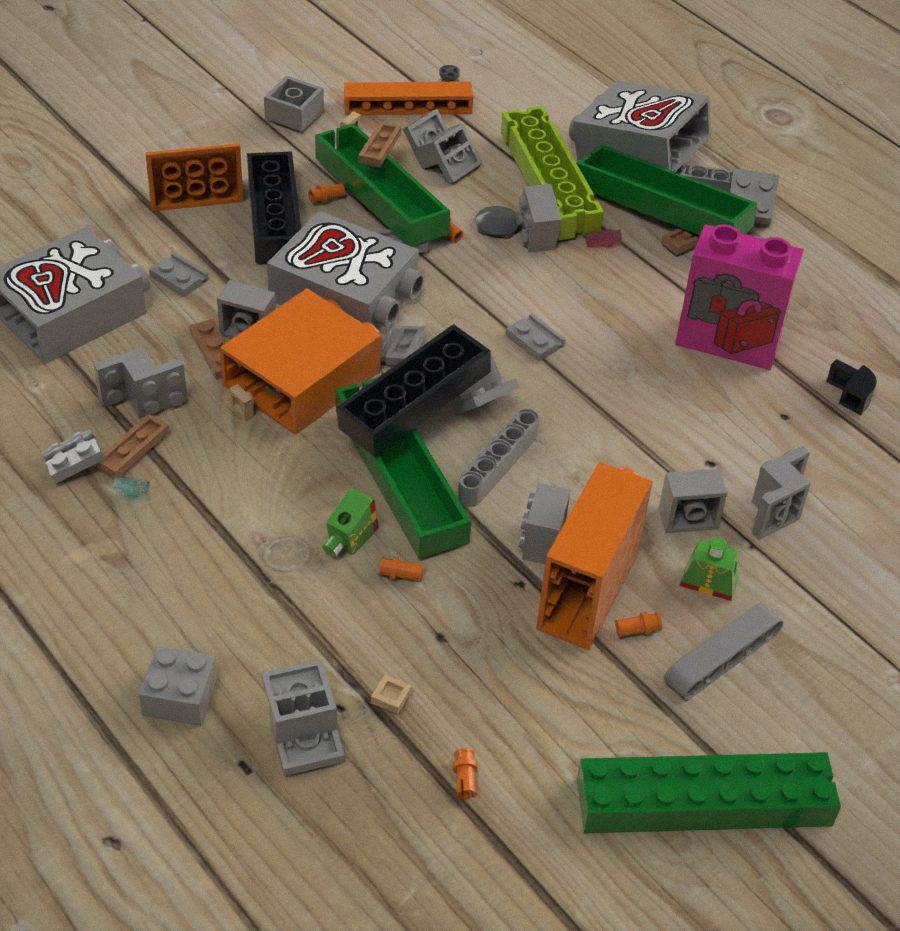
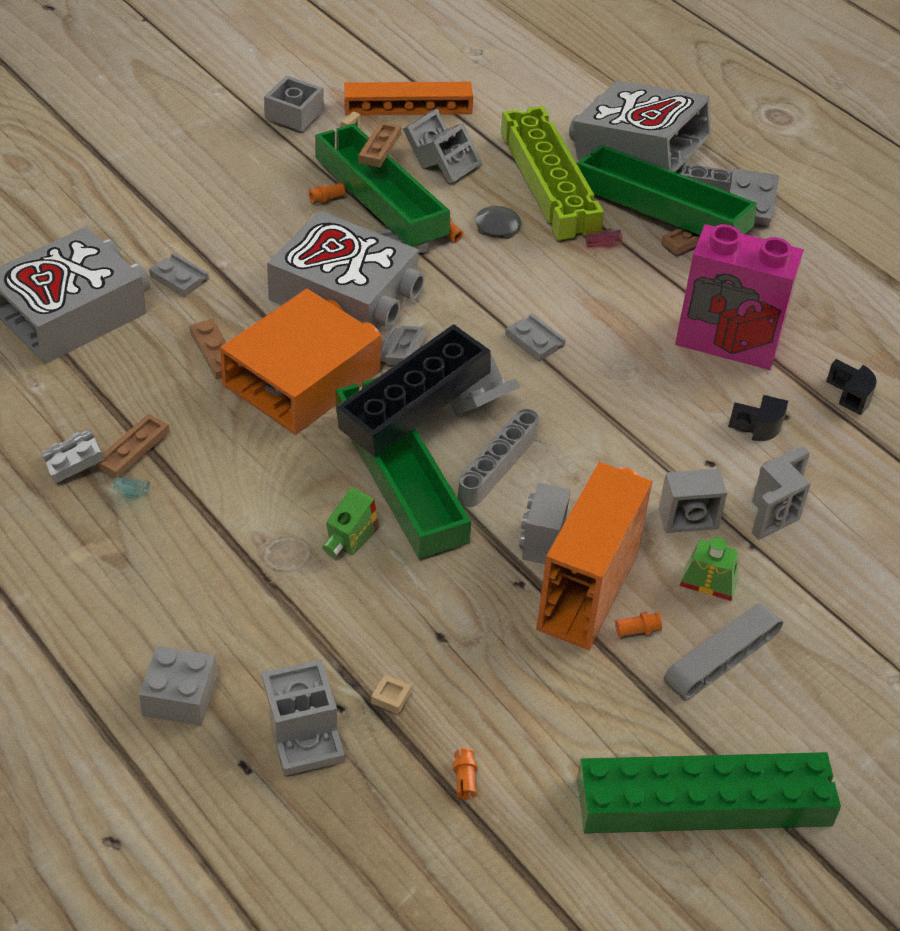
(141, 382): light grey bracket -> none
(194, 177): orange slope -> none
(241, 402): tan plate -> none
(242, 307): light grey brick -> none
(272, 202): black brick -> none
(400, 569): orange pin -> none
(449, 73): dark grey wheel -> none
(538, 218): light grey brick -> none
(763, 421): none -> black brick

